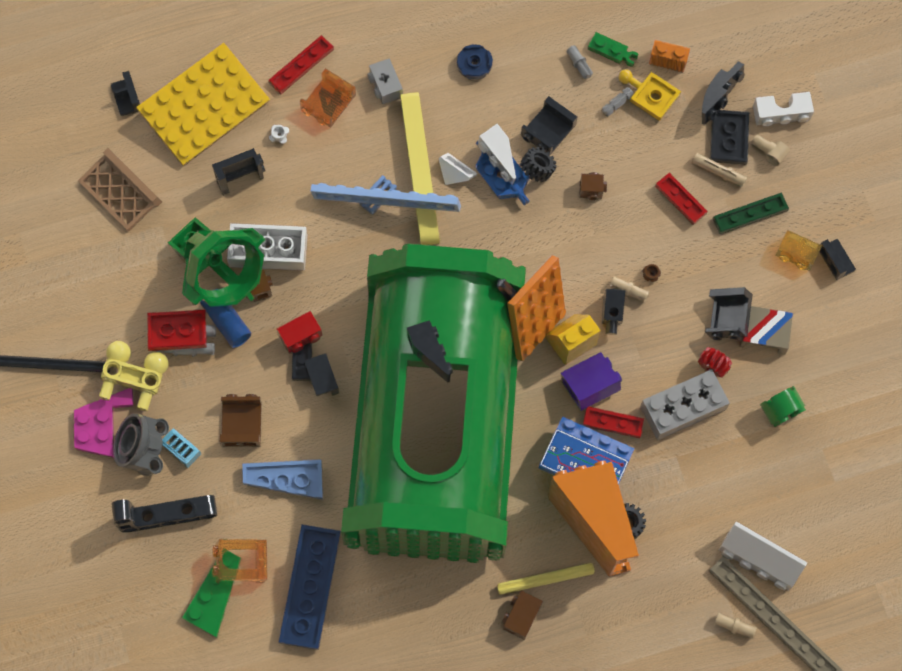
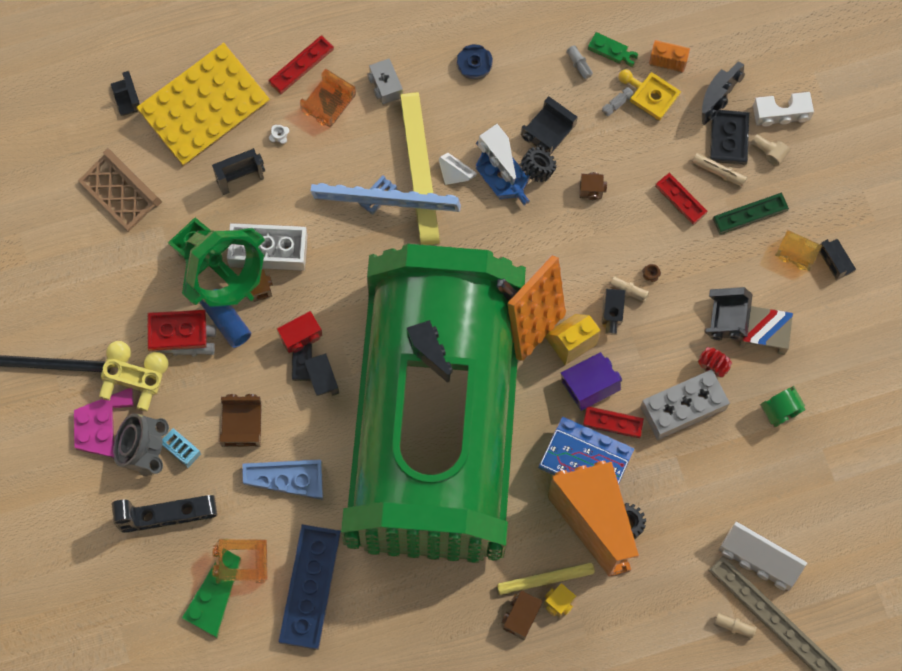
(559, 601): none -> yellow brick

